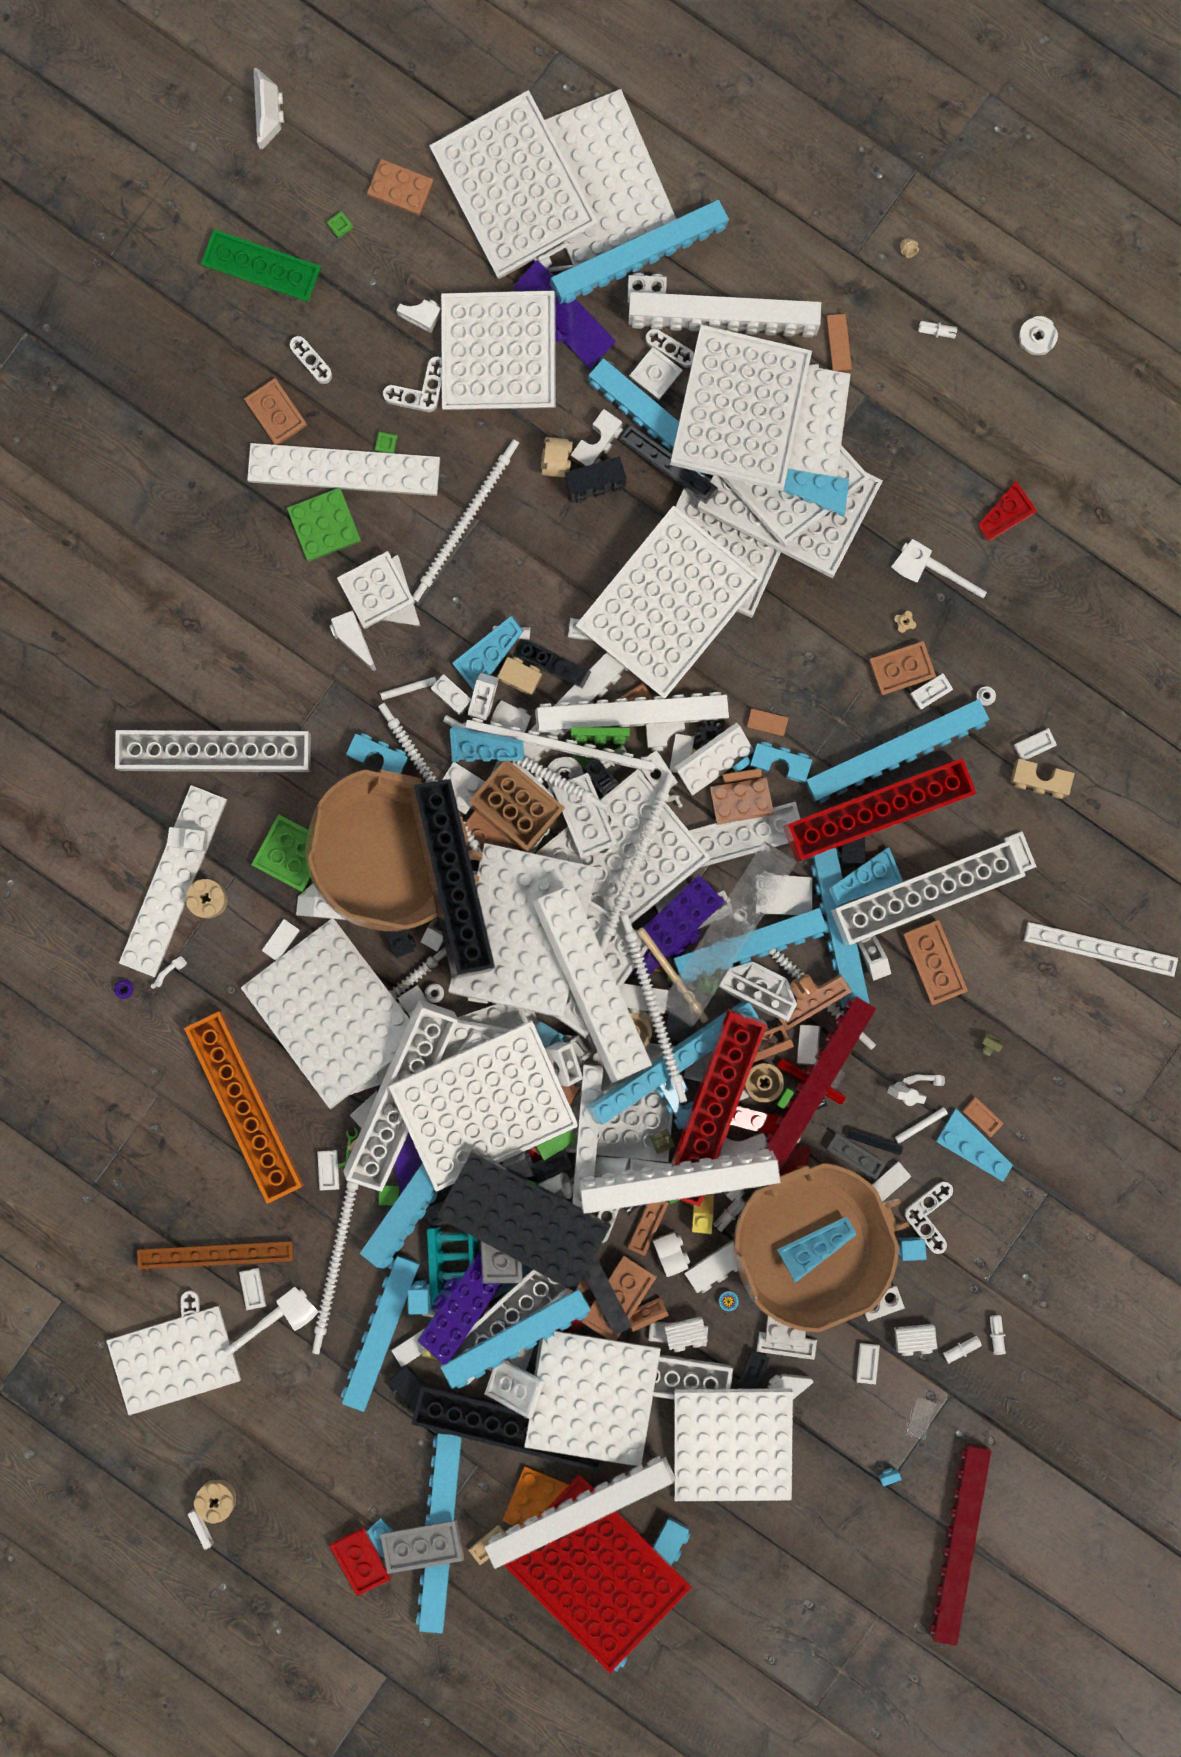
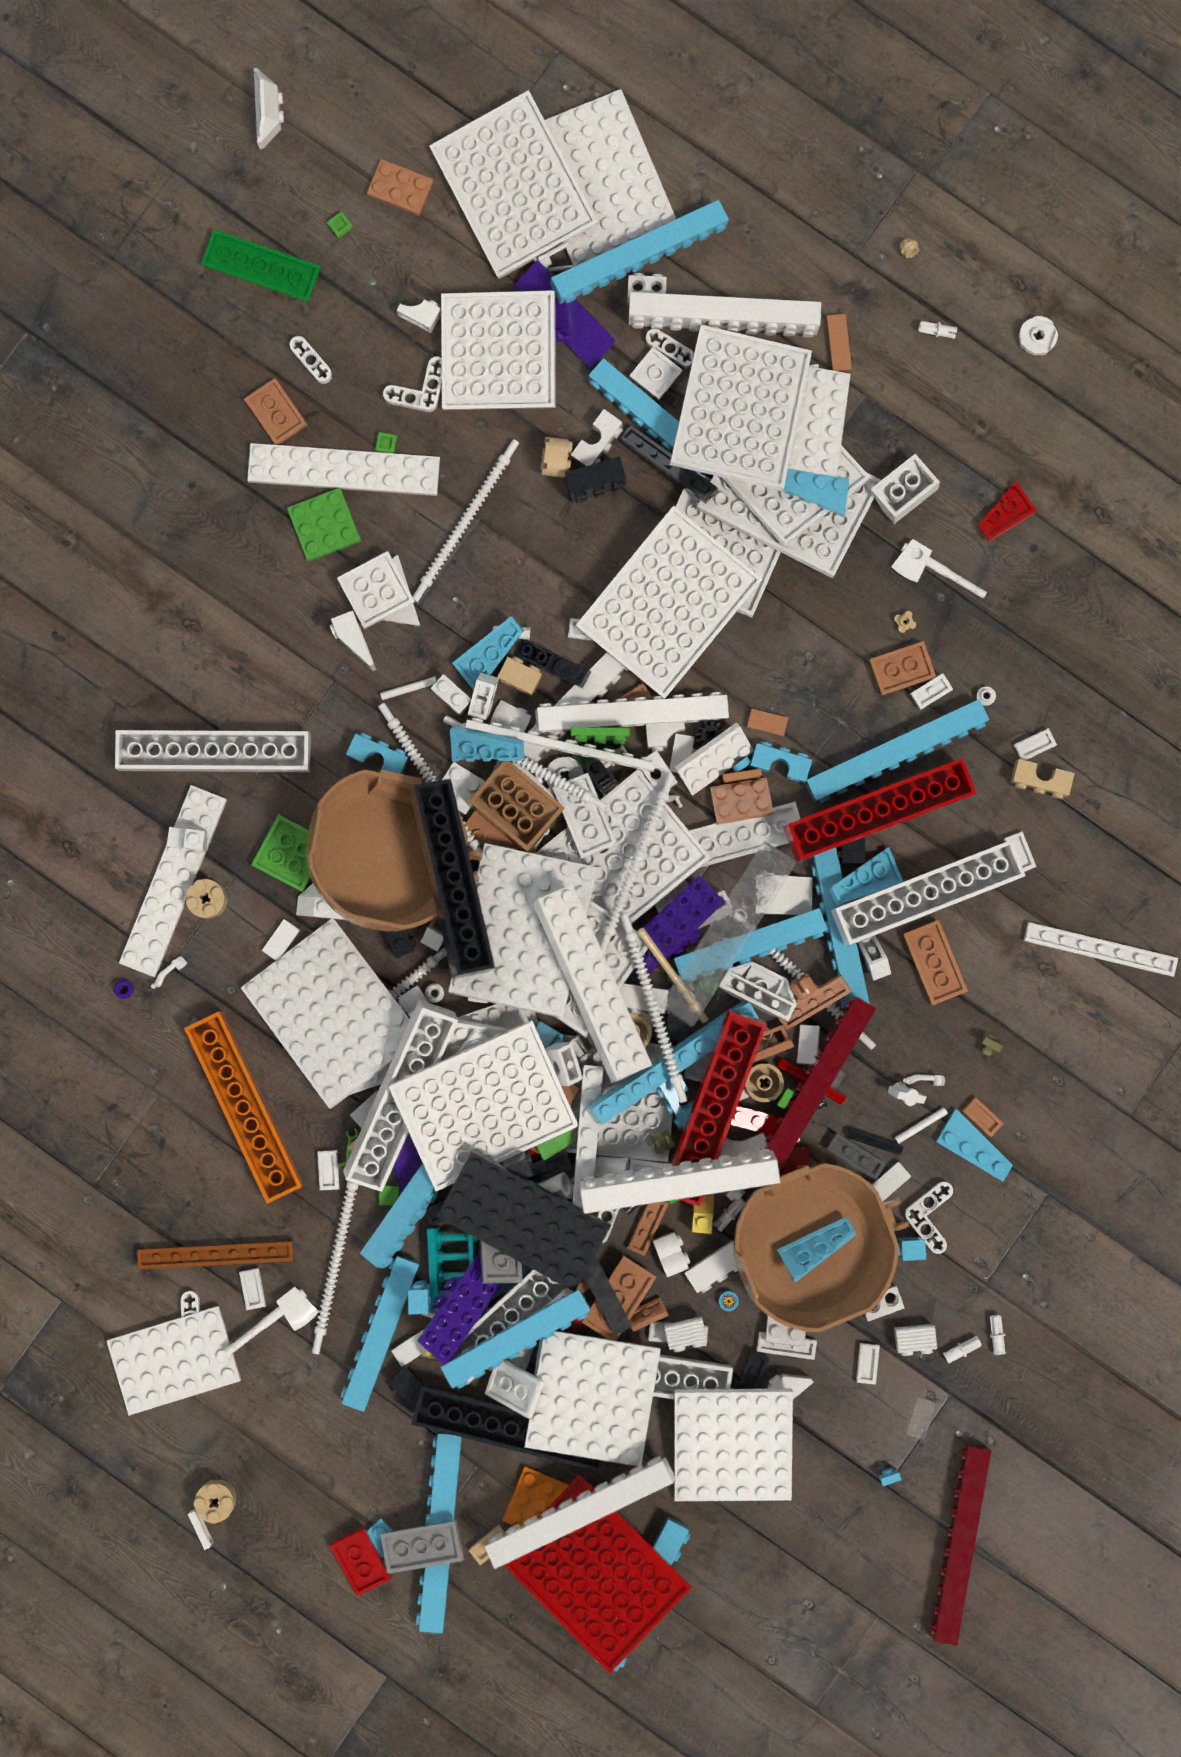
(905, 488): none -> white slope

